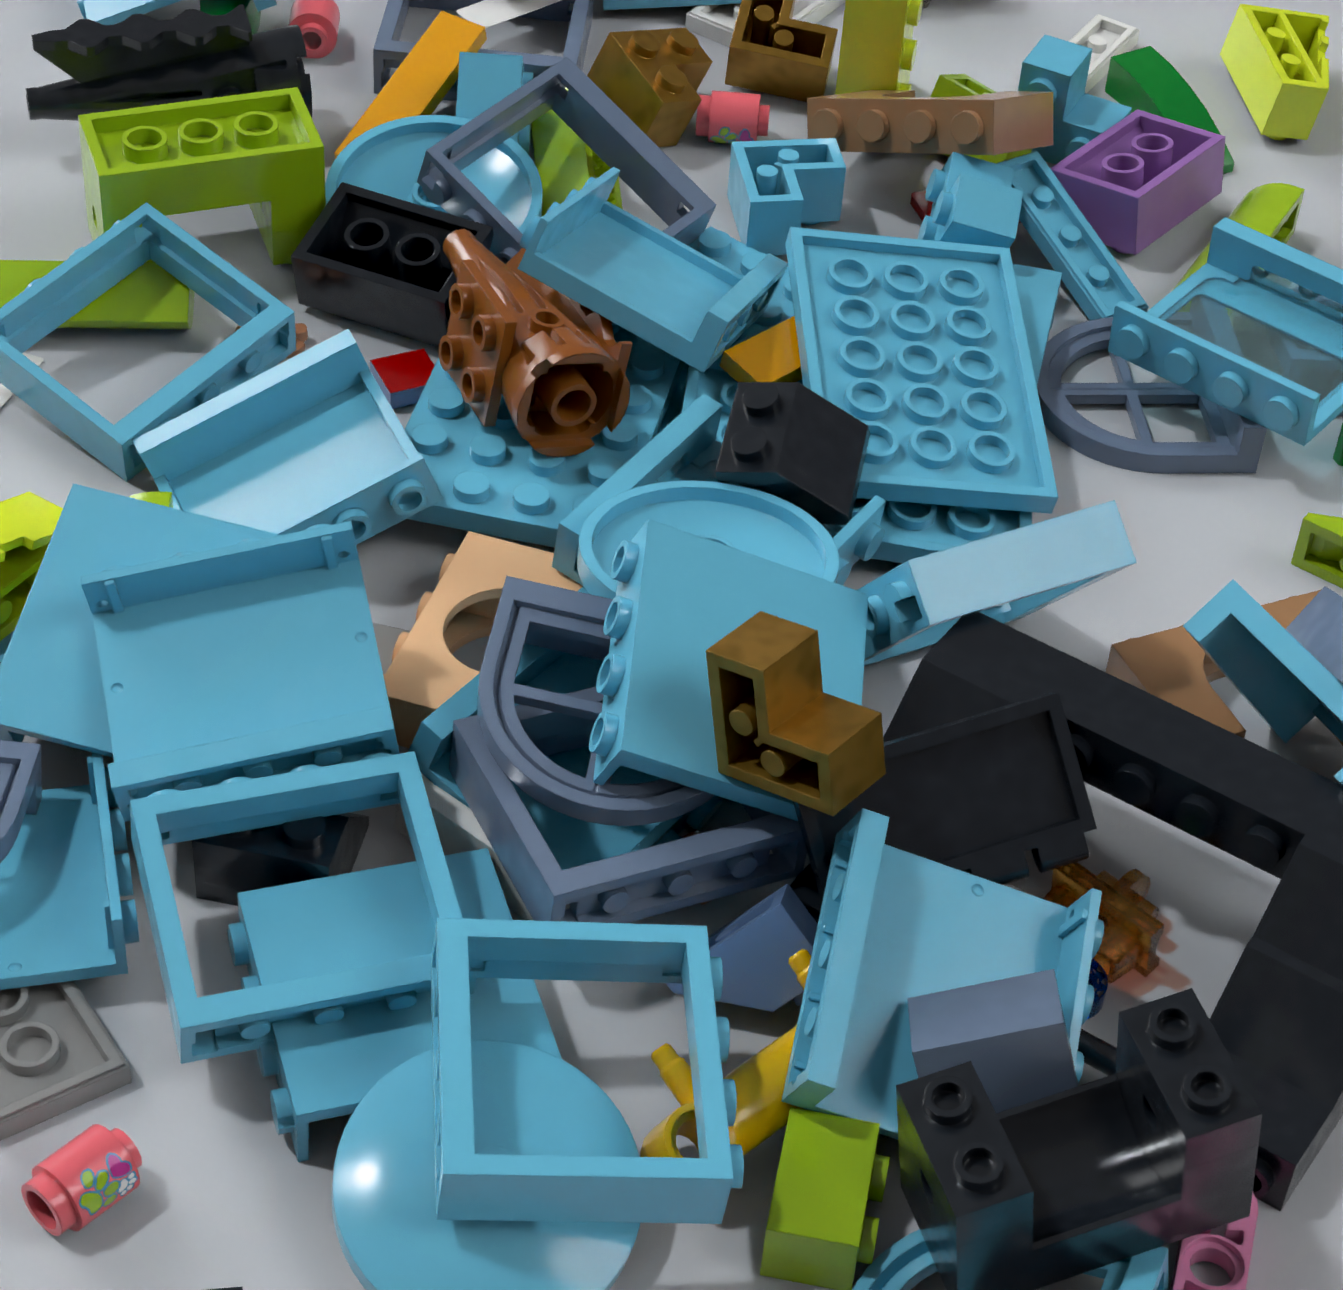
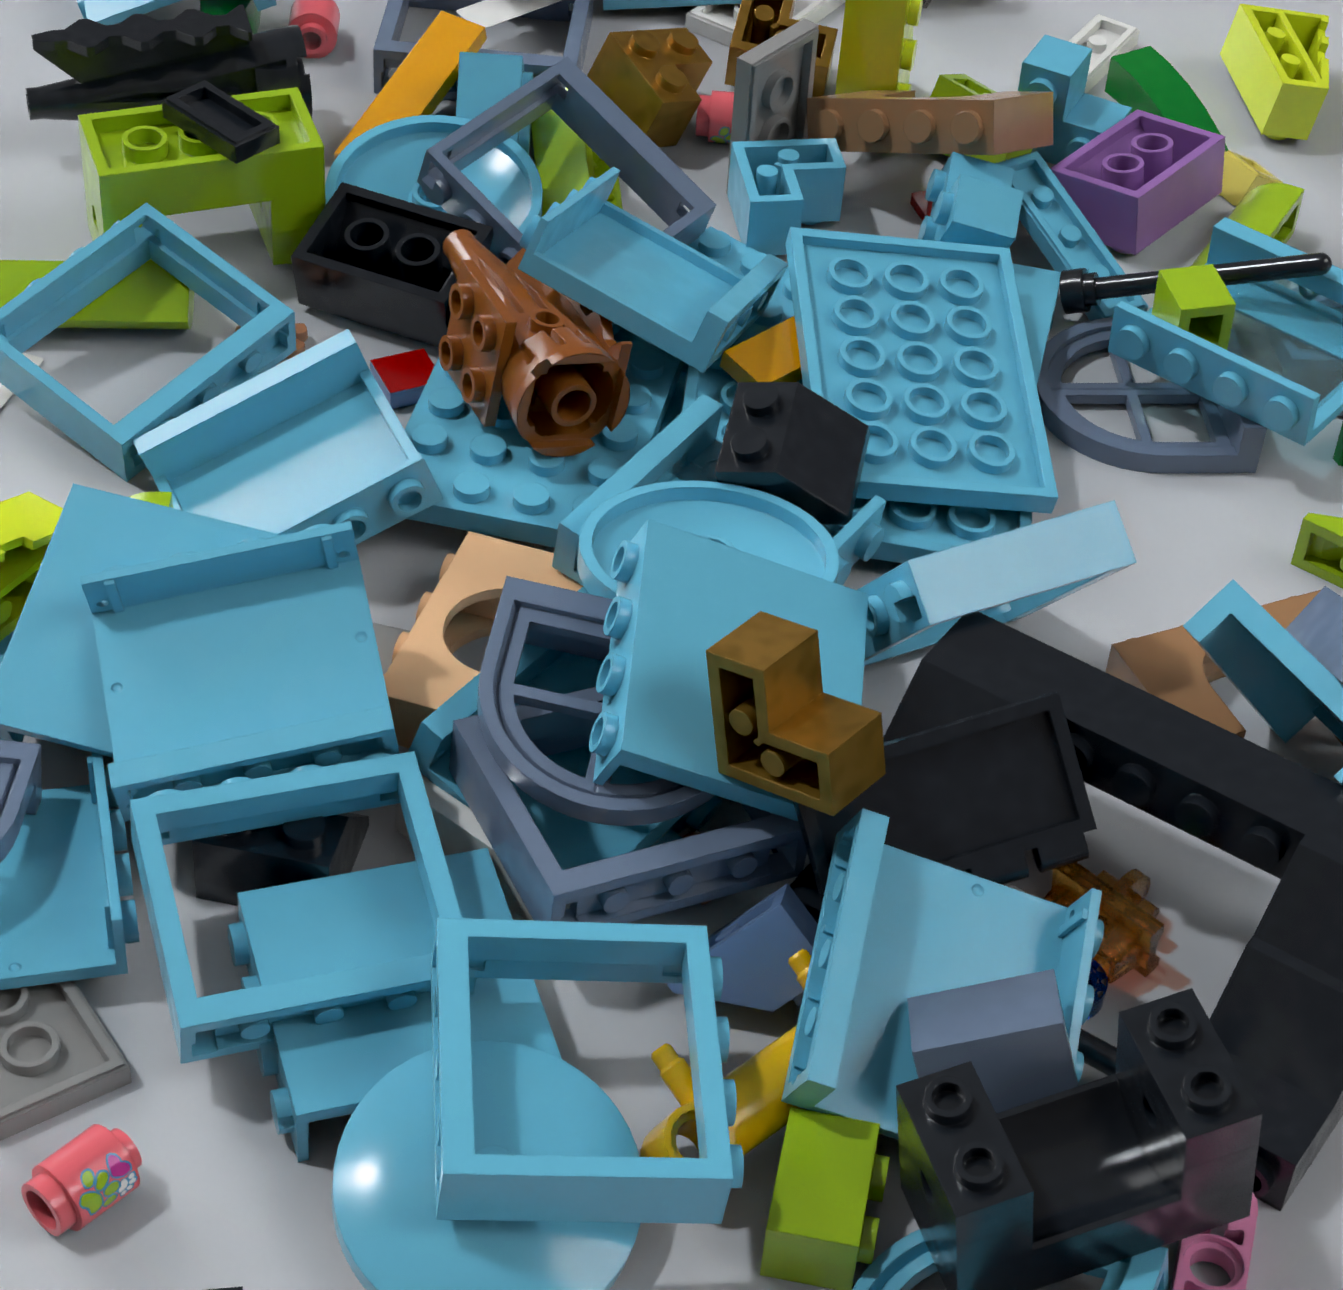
(220, 121): none -> black tile
(775, 86): none -> light grey tile
(1083, 289): none -> black piece
(1195, 302): none -> lime brick
(1242, 176): none -> light yellow slope

